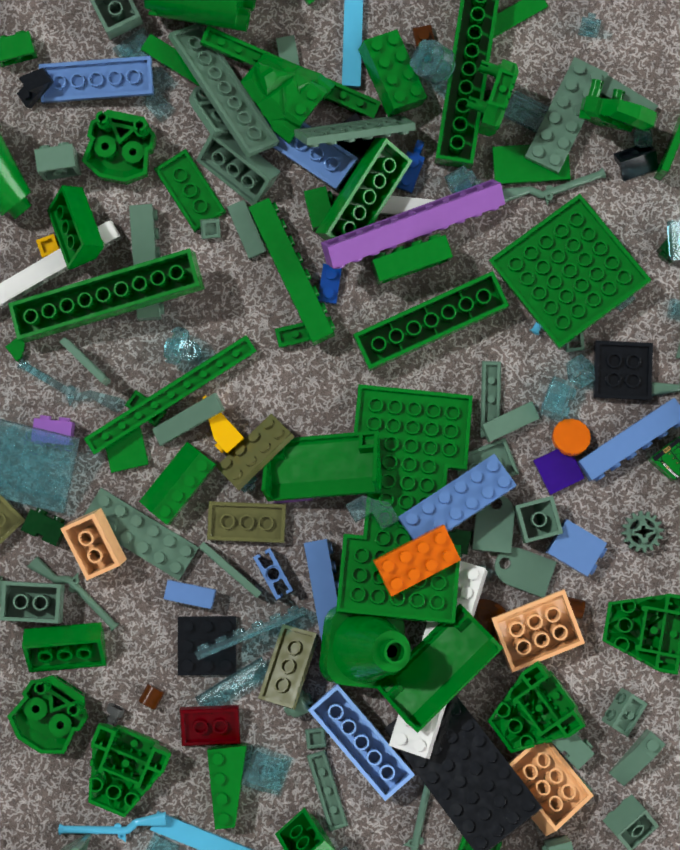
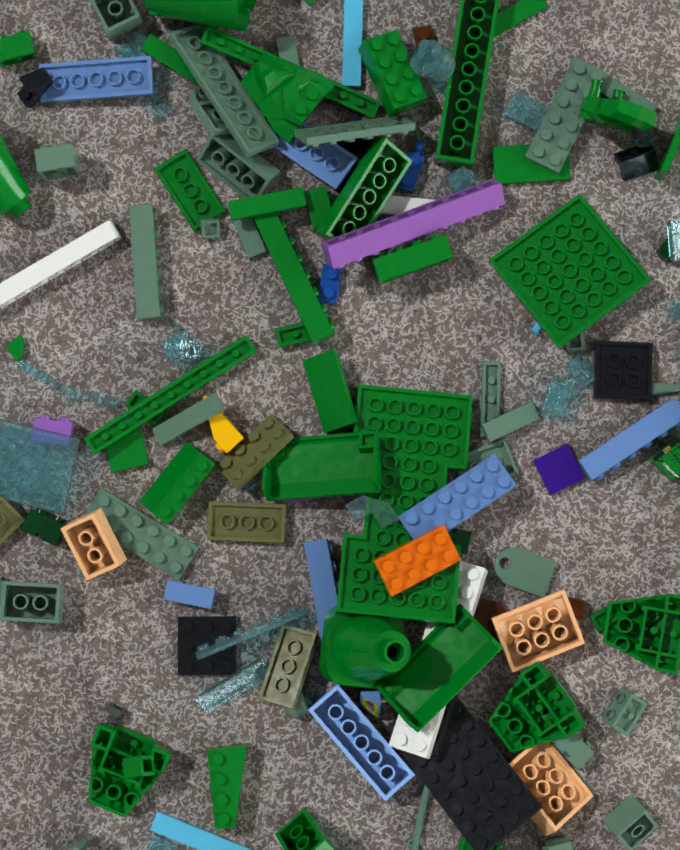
(41, 568): sand green piece -> none
(41, 728): green brick -> none
(47, 245): yellow tile -> none
(64, 647): green slope -> none
(75, 226): green slope -> none
(85, 361): sand green tile -> none
(106, 296): green brick -> none
(116, 162): green brick -> none
(138, 766): none -> green brick
(151, 696): reddish brown brick -> none
(151, 820): medium azure piece -> none
(210, 725): dark red tile -> none
(230, 569): sand green tile -> none
(266, 770): clear light blue slope -> none
(267, 204): none -> green tile
(270, 582): medium blue piece -> none
(315, 738): sand green tile -> none
(327, 790): sand green tile -> none
(330, 391): none -> green tile
(370, 702): none -> slope
(430, 321): green brick -> none
(494, 108): green brick -> none
(494, 528): sand green tile -> none
(516, 192): sand green piece -> none
(538, 519): sand green slope -> none
(571, 437): orange tile -> none
(577, 548): medium blue brick -> none
(589, 26): clear light blue tile -> none
(598, 619): none -> green tile
(637, 757): sand green slope -> none
(641, 523): sand green gear -> none

